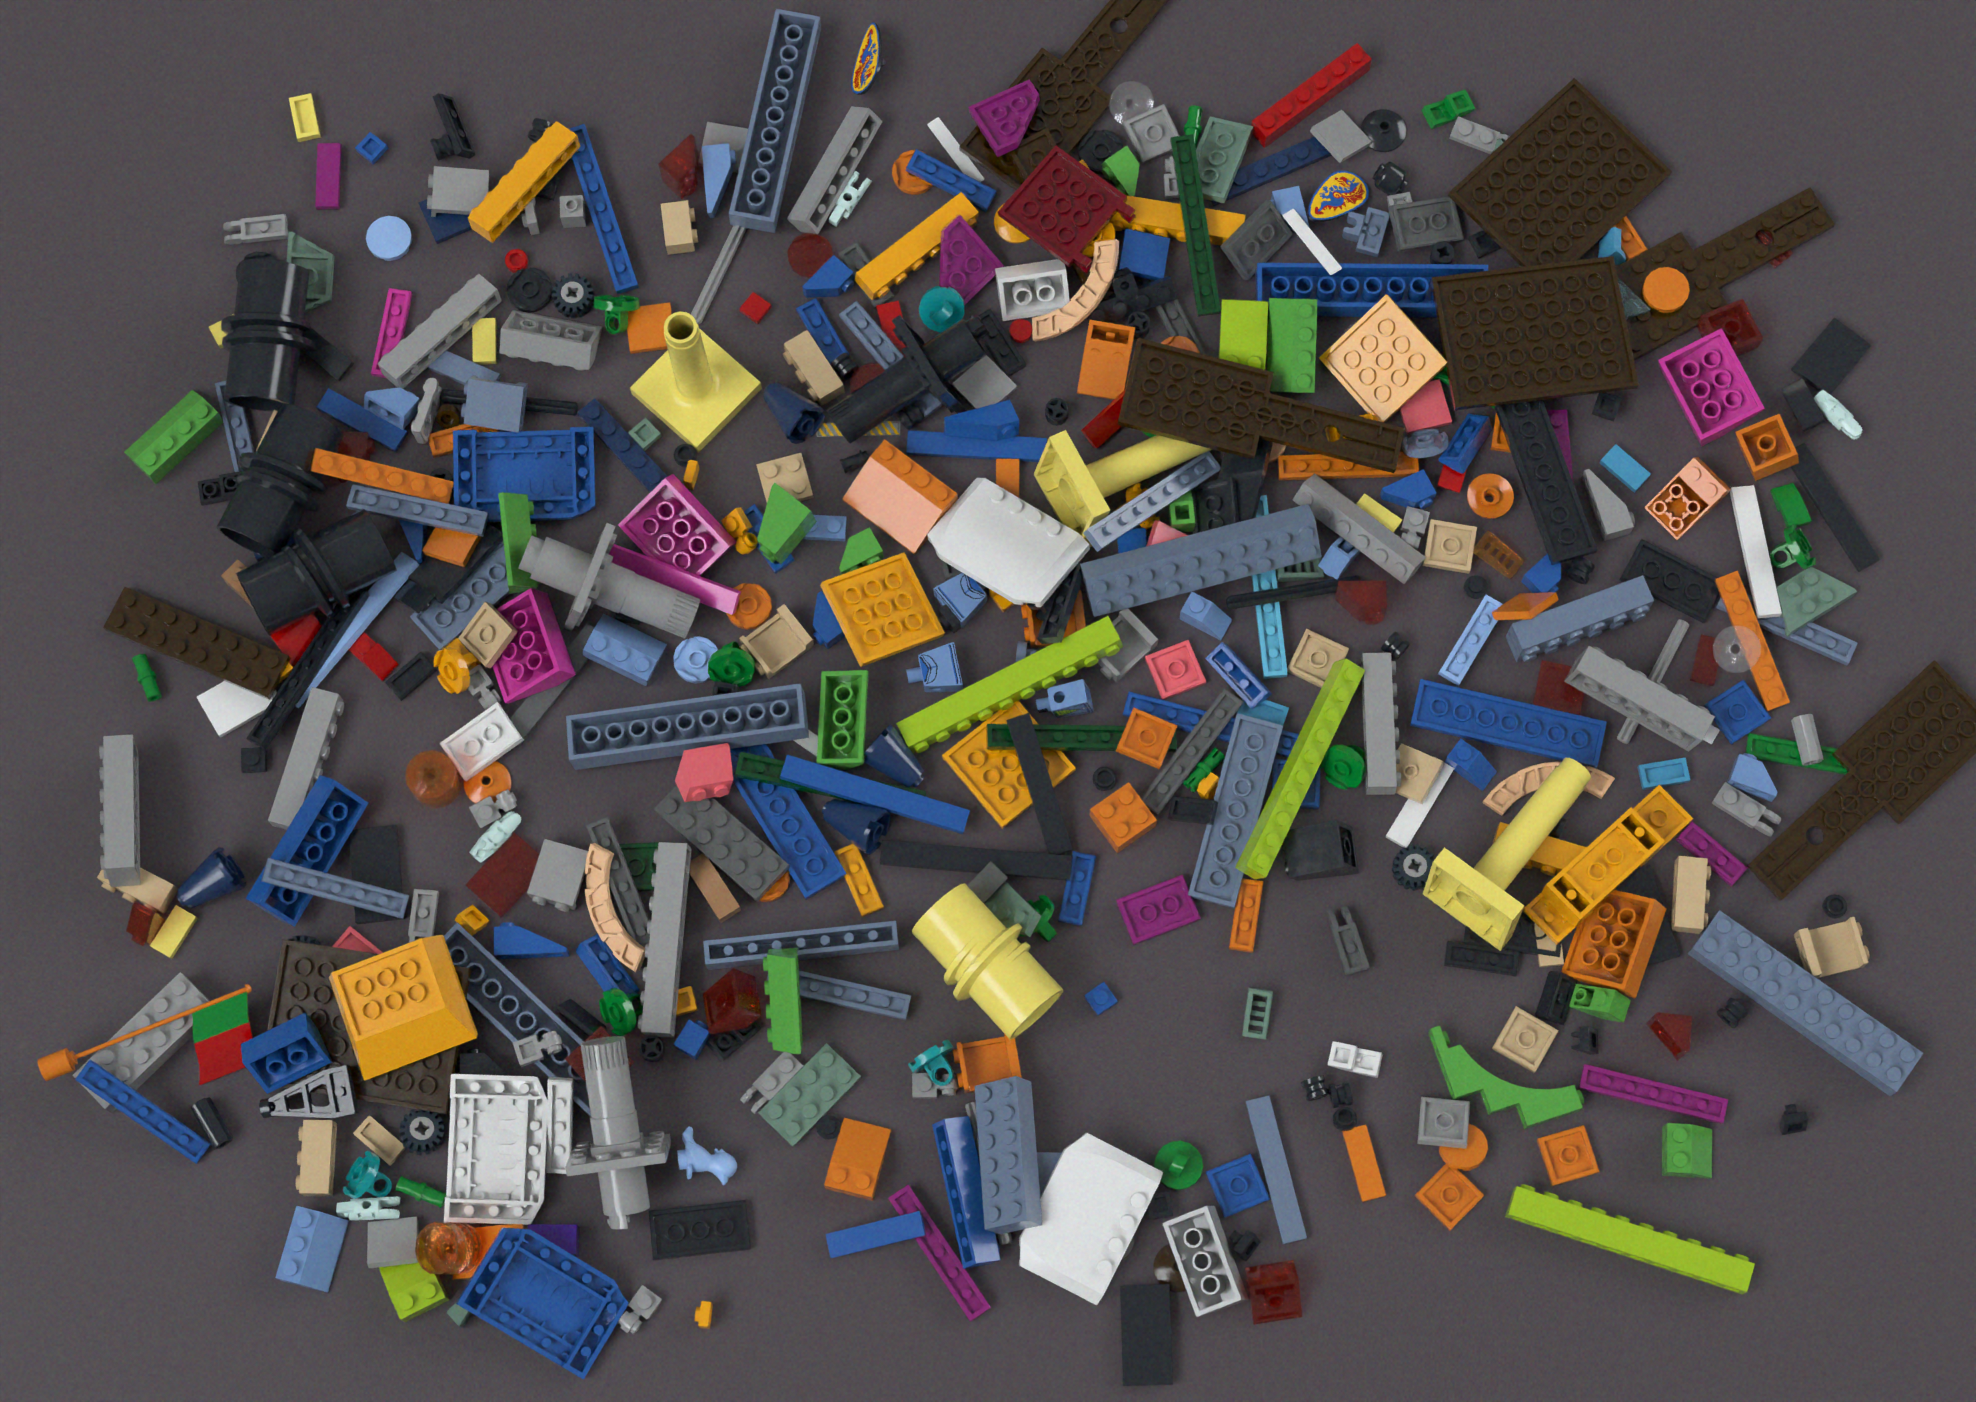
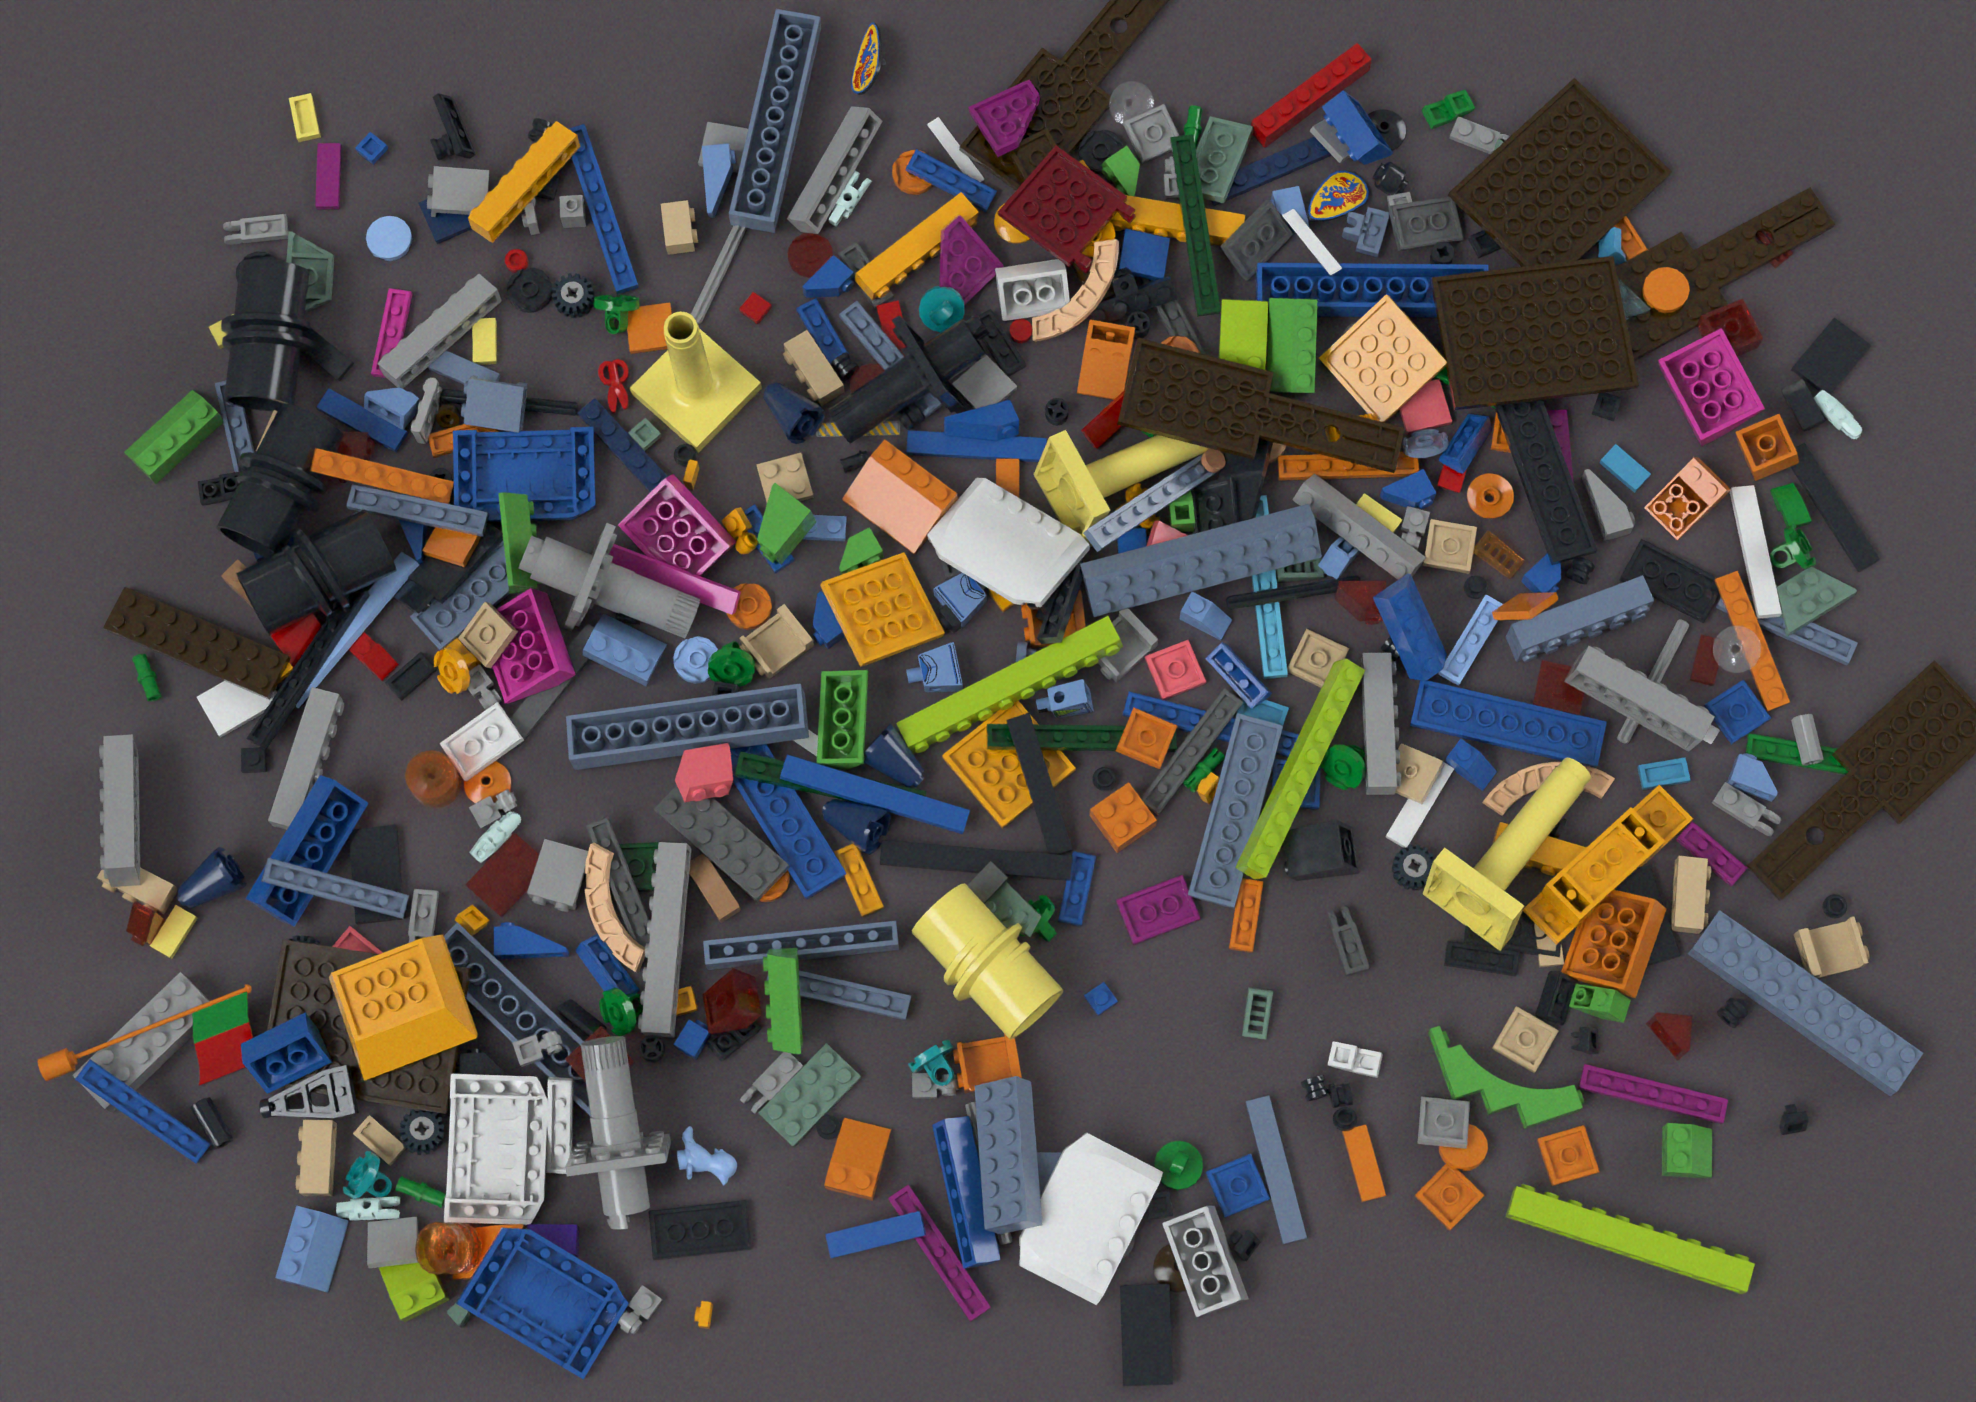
(550, 340): light grey slope -> none
(616, 388): none -> red piece
(680, 168): clear red slope -> none
(1193, 810): black tile -> none
(1213, 460): none -> nougat tile
(1273, 1292): clear red slope -> none
(1356, 129): none -> blue slope
(1411, 629): none -> blue slope

